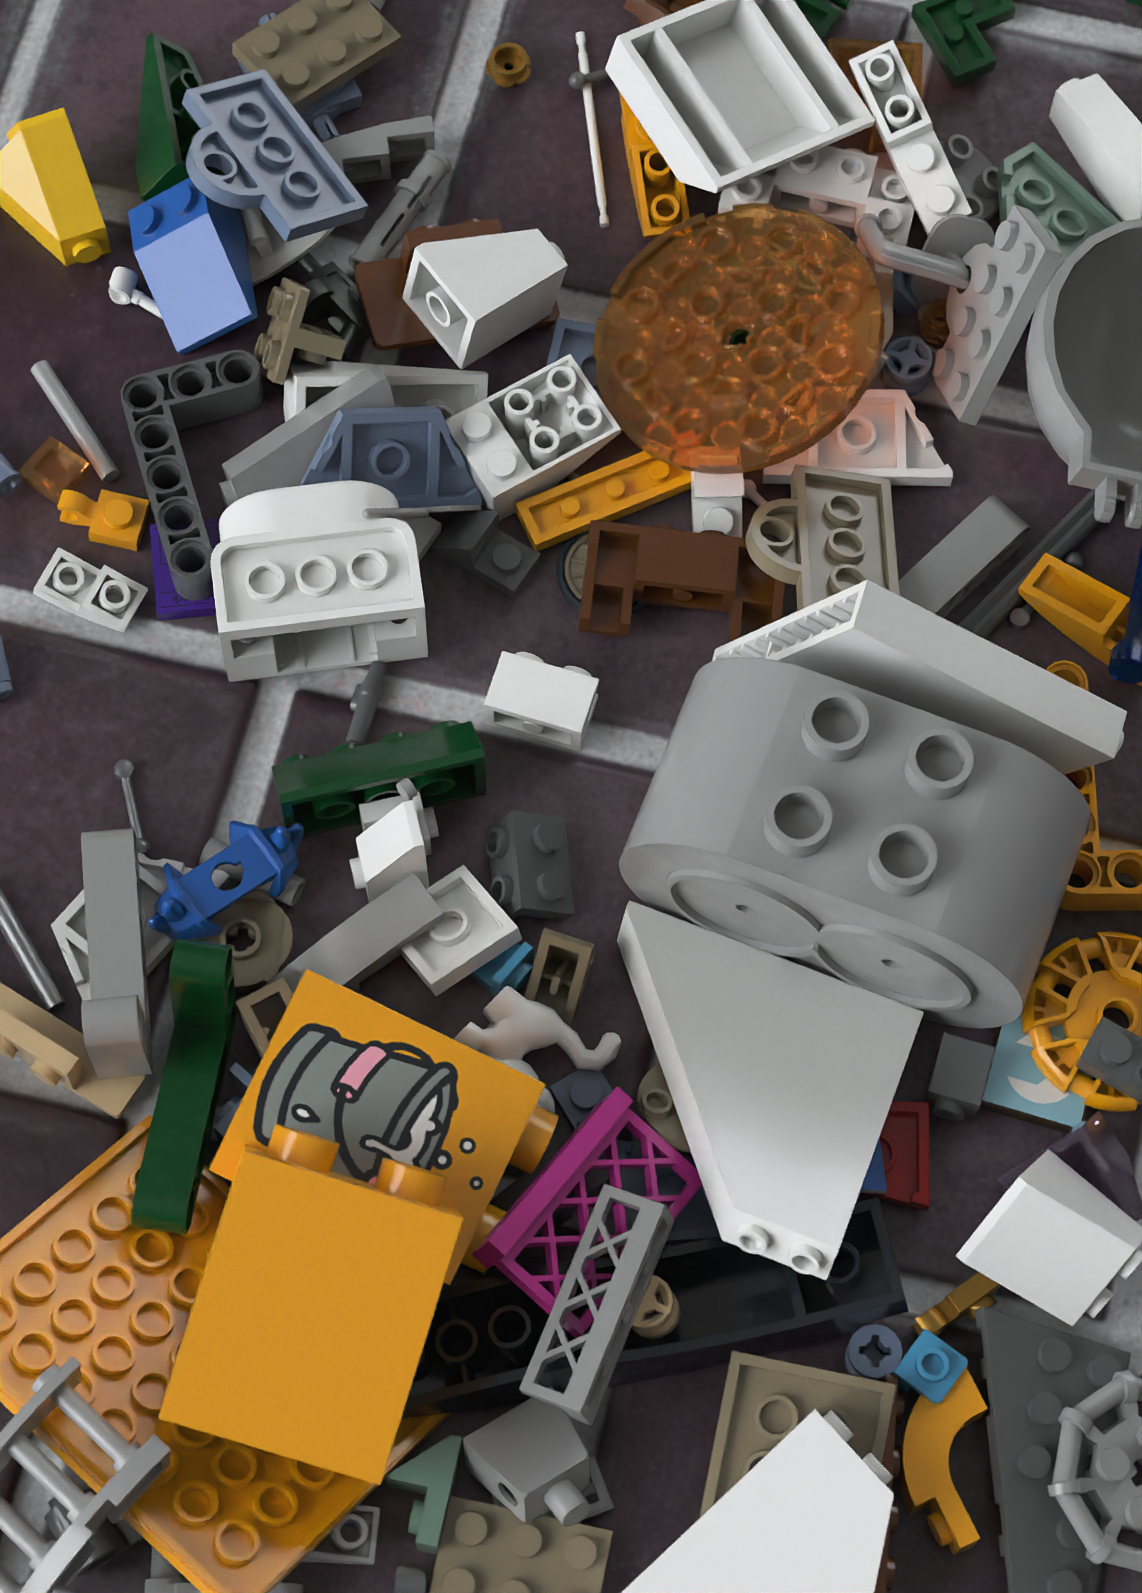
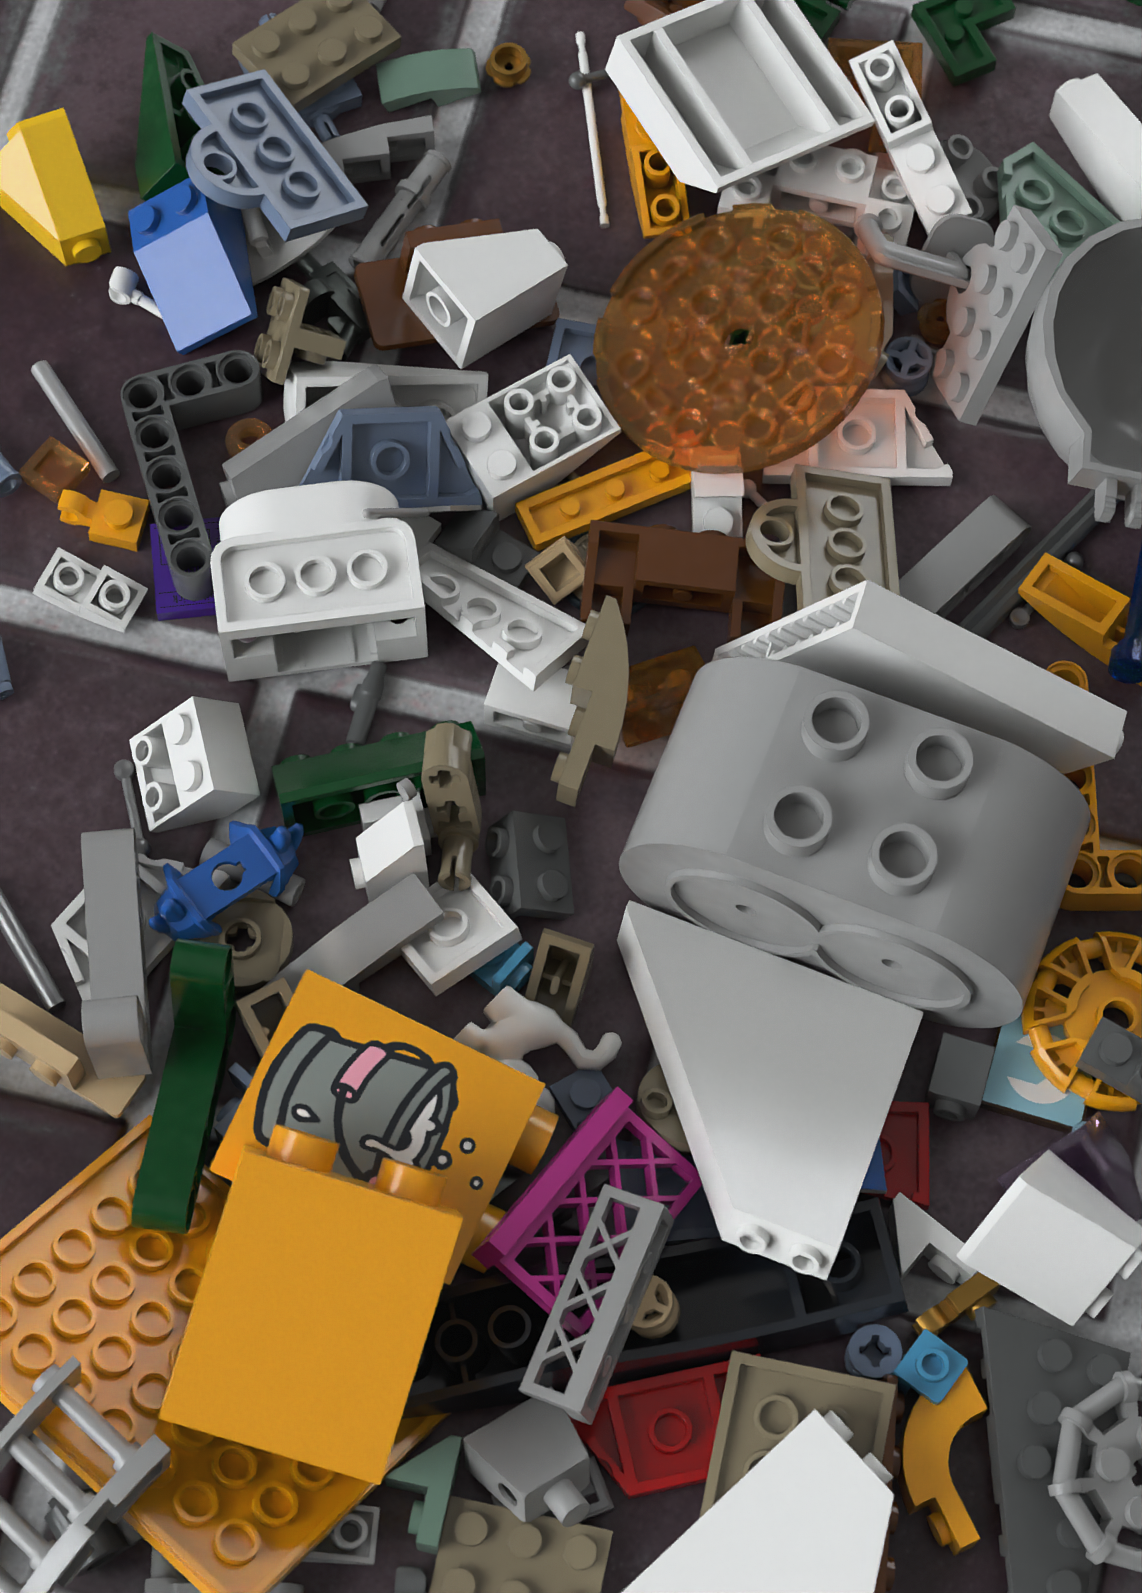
(194, 764): none -> white slope
(242, 429): none -> clear orange plate
(435, 74): none -> sand green slope
(449, 778): none -> dark tan beam
(498, 617): none -> white wing
(558, 569): none -> tan slope
(600, 697): none -> dark tan slope
(657, 694): none -> clear orange bracket
(658, 1429): none -> red wing
(918, 1234): none -> white slope

